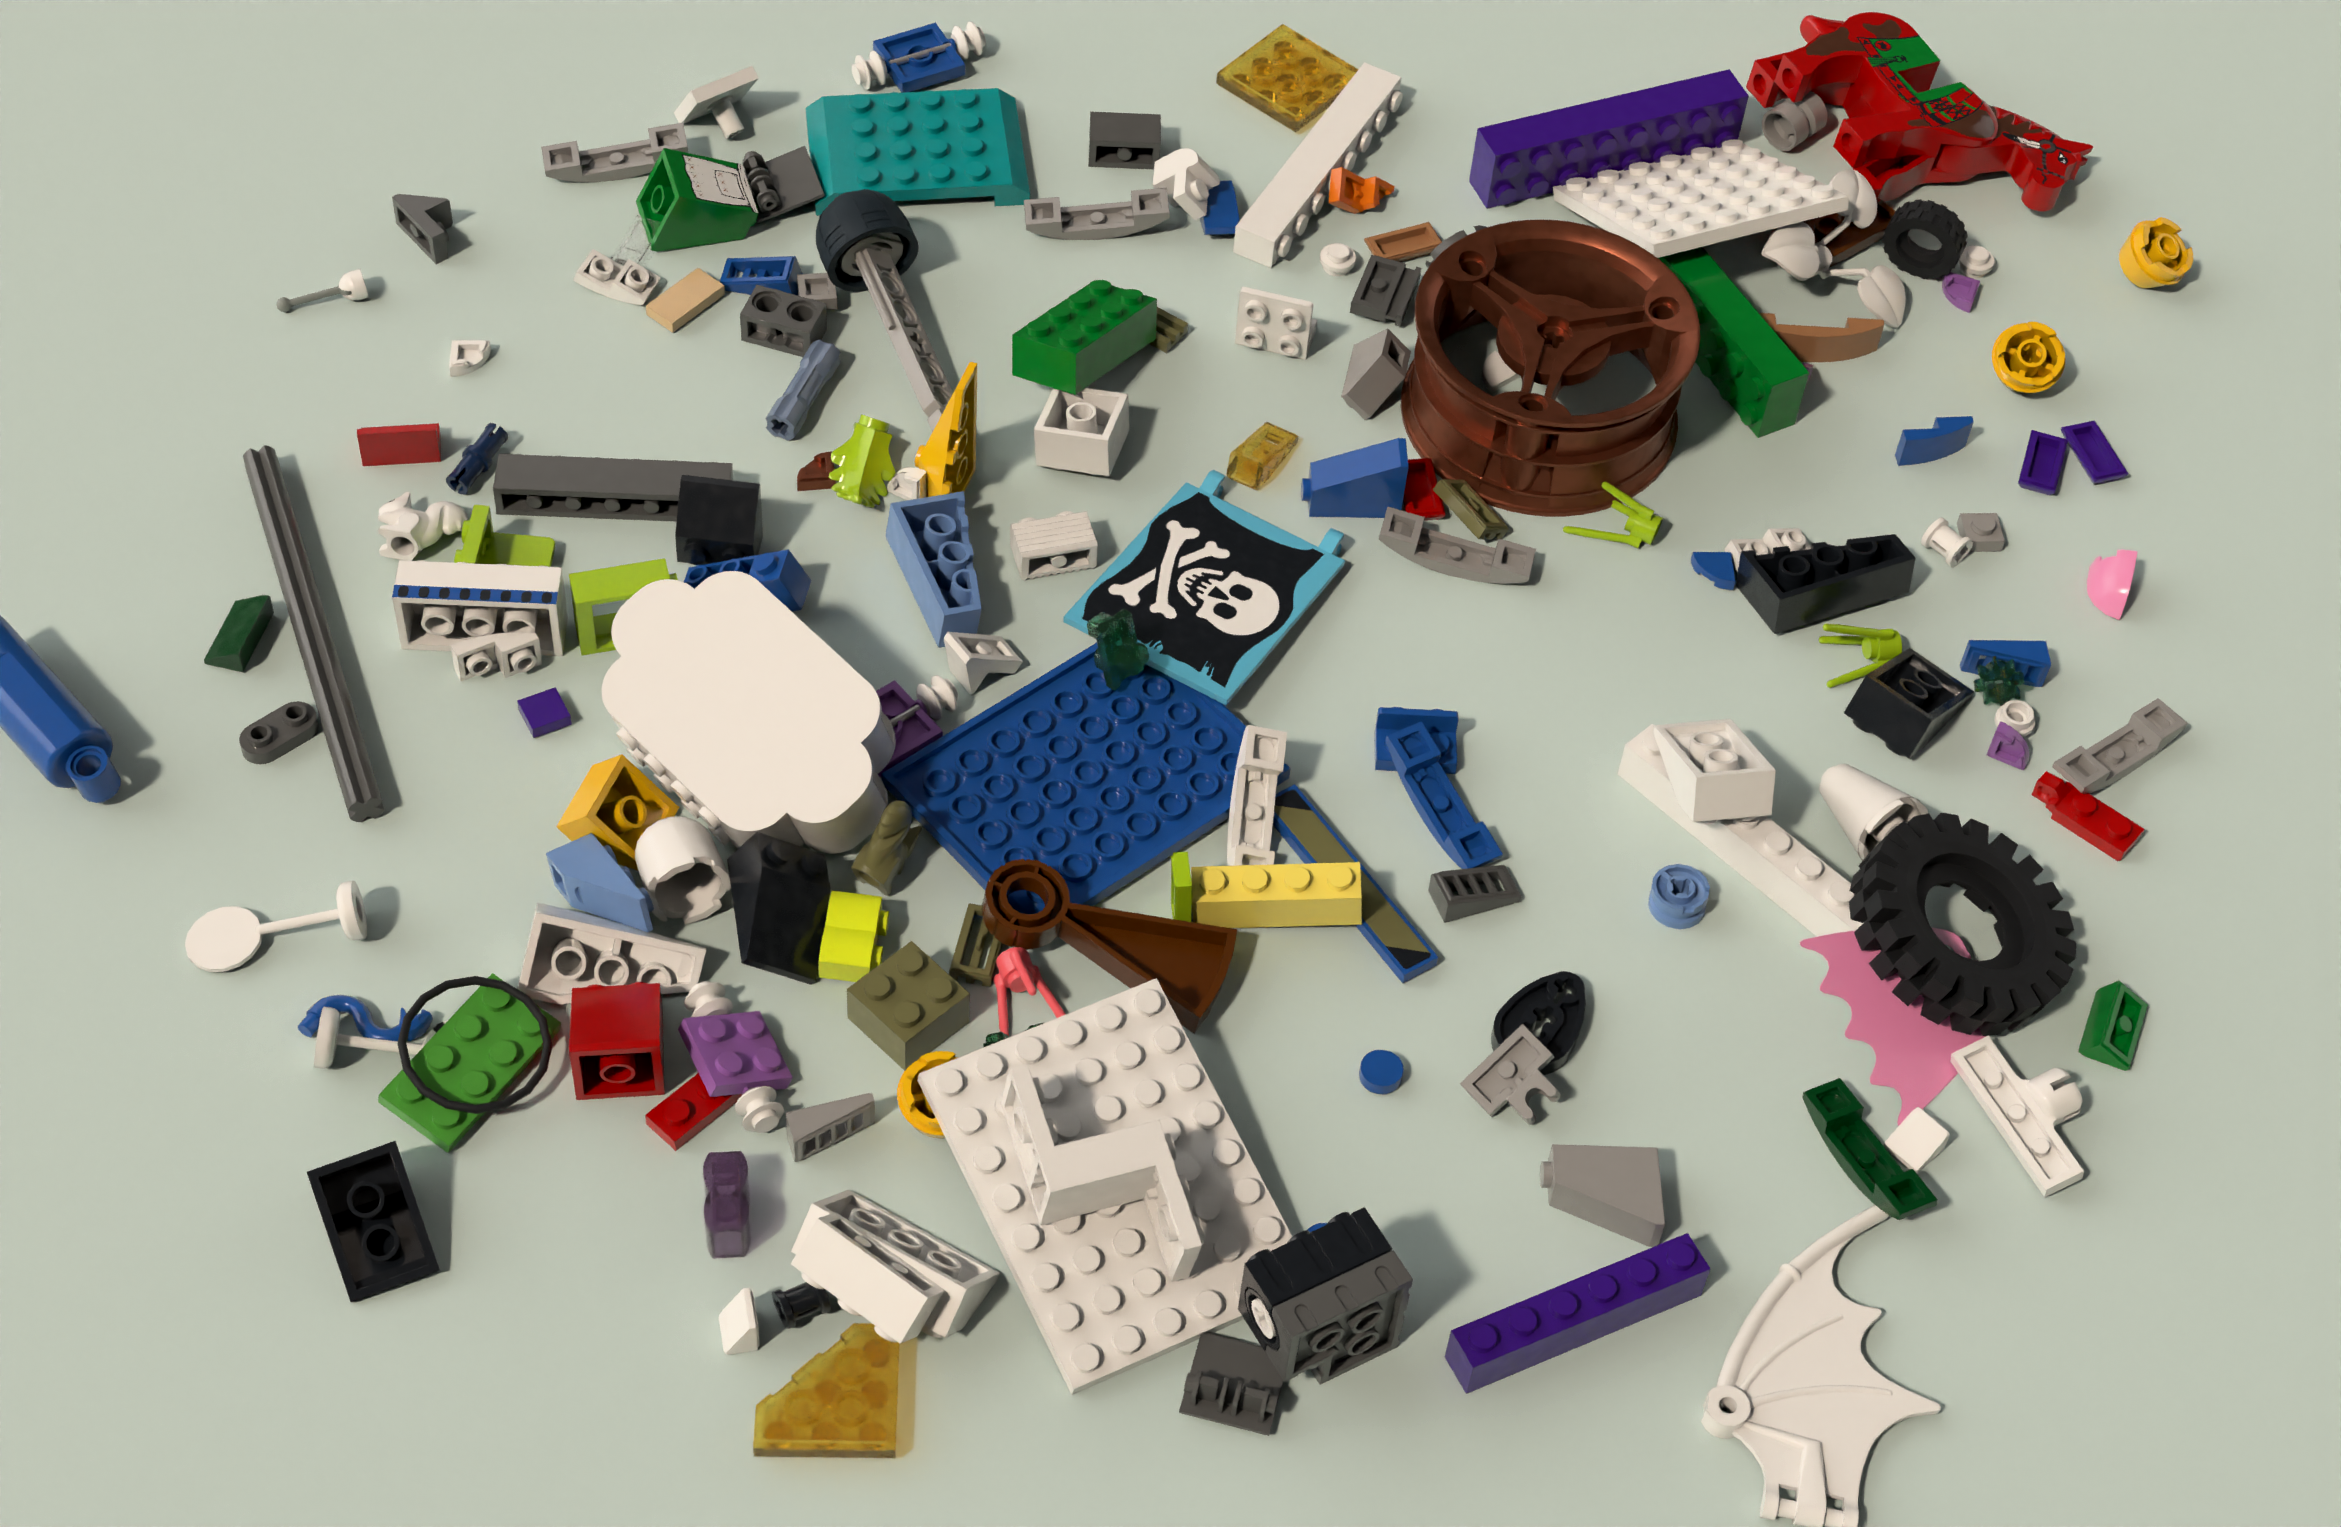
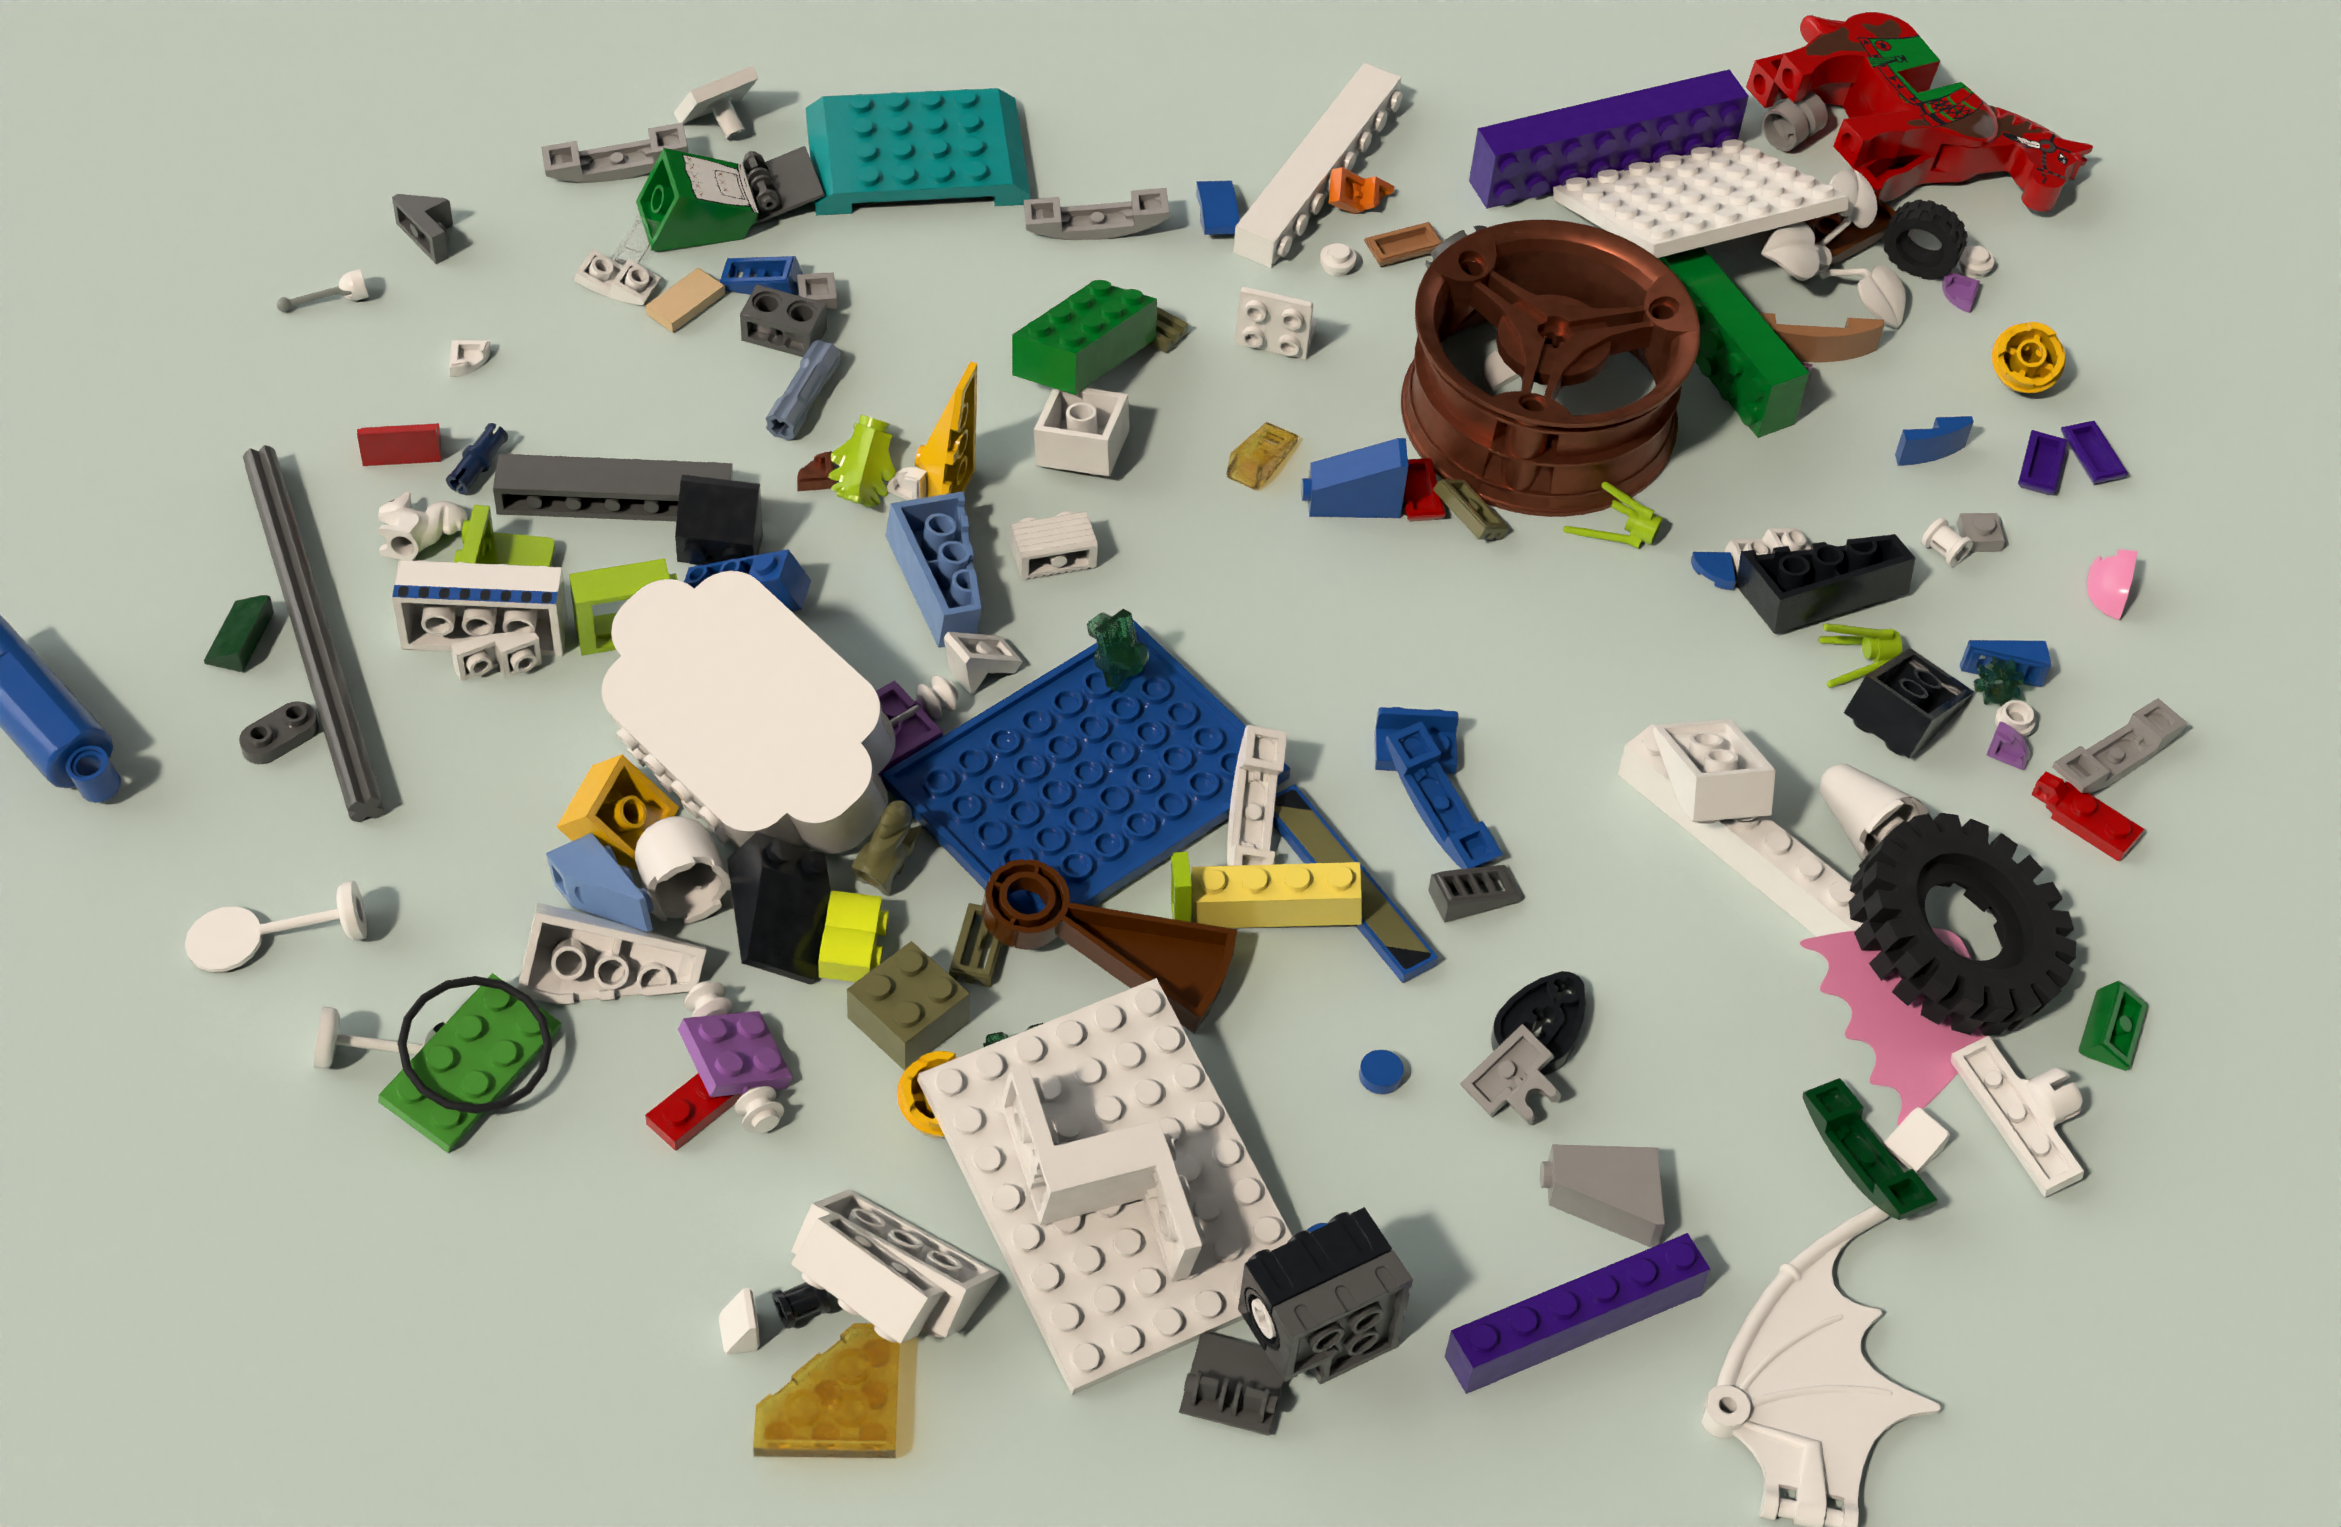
(363, 1019): blue animal -> none
(373, 1221): black slope -> none
(544, 712): dark purple tile -> none
(617, 1041): red slope -> none
(726, 1204): clear purple brick -> none
(827, 1123): light grey slope -> none
(868, 247): piece -> none
(919, 57): blue plate -> none
(1019, 975): coral plant -> none
(1124, 140): dark grey brick -> none
(1186, 180): white brick -> none
(1211, 588): flag -> none
(1287, 77): clear yellow plate -> none
(1374, 372): light grey slope -> none
(1385, 290): dark grey plate -> none
(1454, 555): light grey slope -> none
(1679, 896): medium blue wheel -> none
(2155, 254): yellow cone -> none

